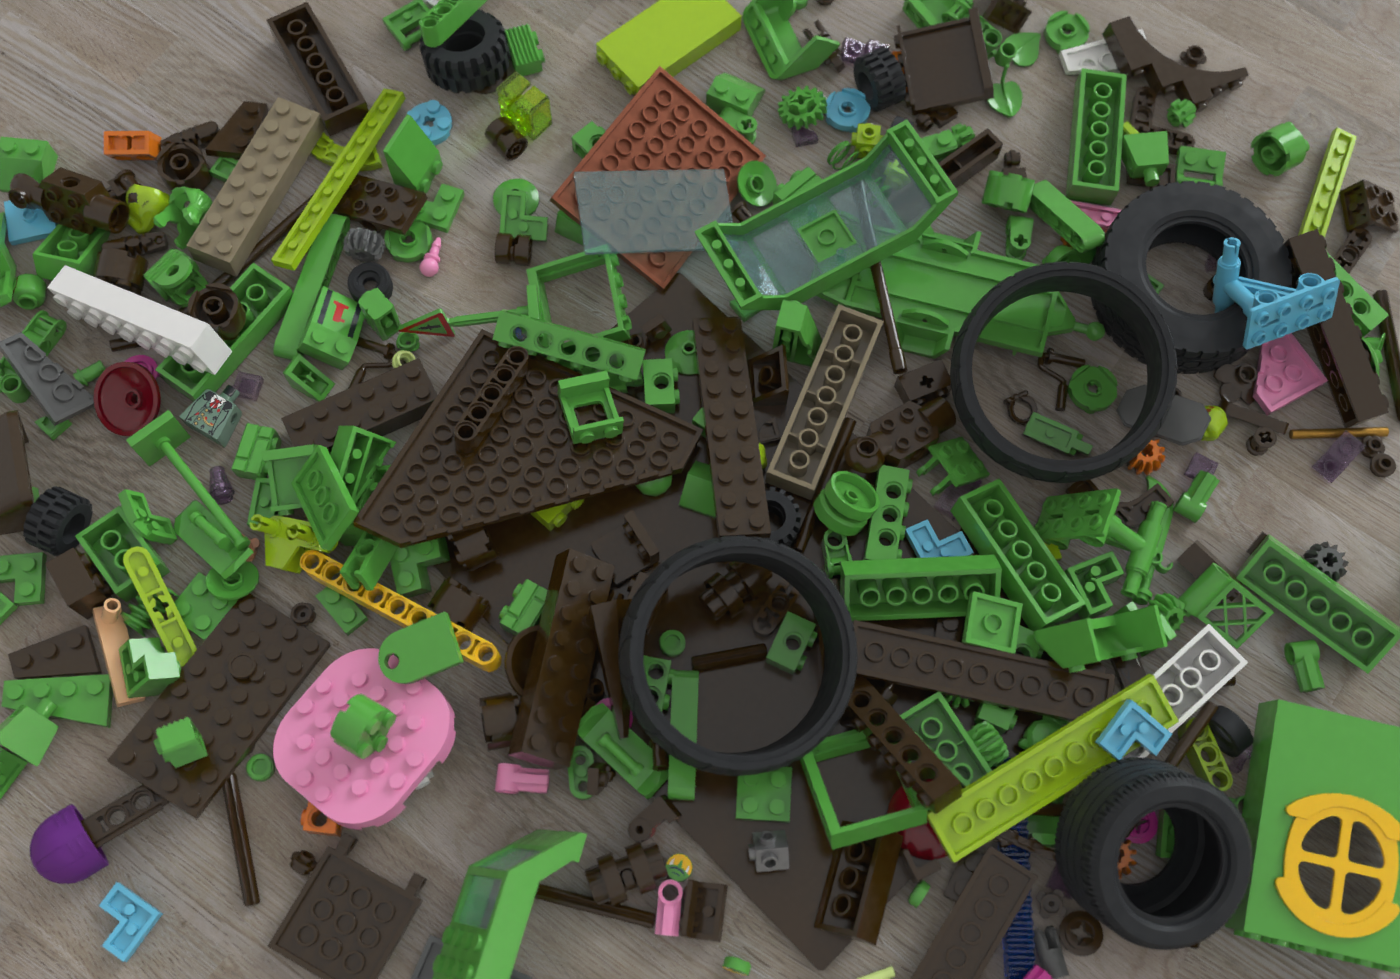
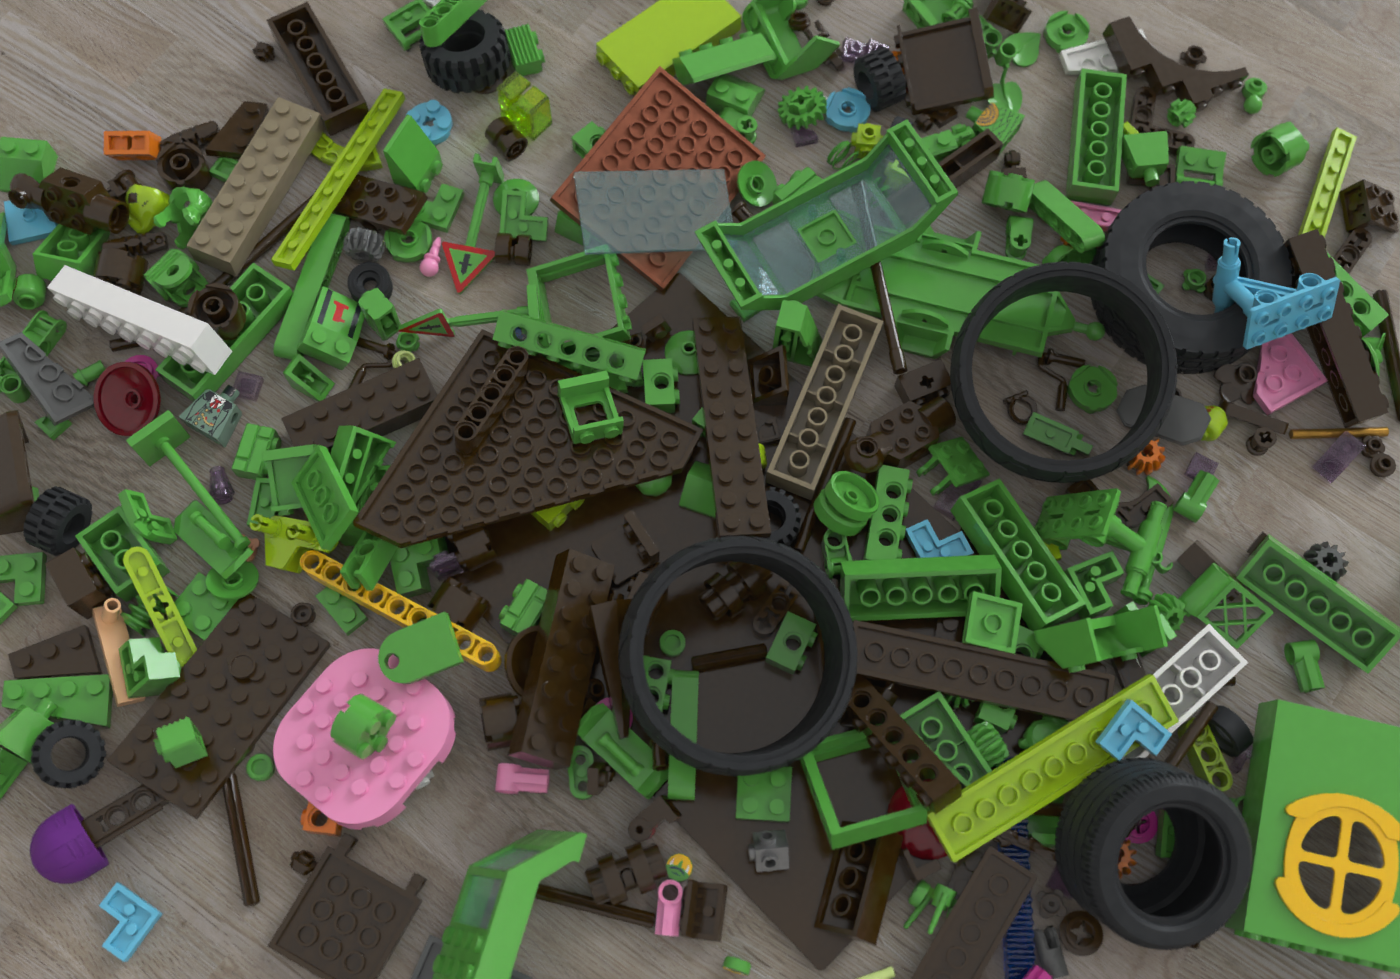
(93, 760): none -> black tyre
(264, 52): none -> dark brown plate
(445, 565): none -> clear purple slope
(466, 260): none -> bright green piece
(722, 58): none -> bright green slope
(799, 21): none -> dark brown plate
(942, 898): none -> bright green plant
(999, 119): none -> bright green torso
(1197, 275): none -> bright green plate
(1254, 91): none -> bright green plate

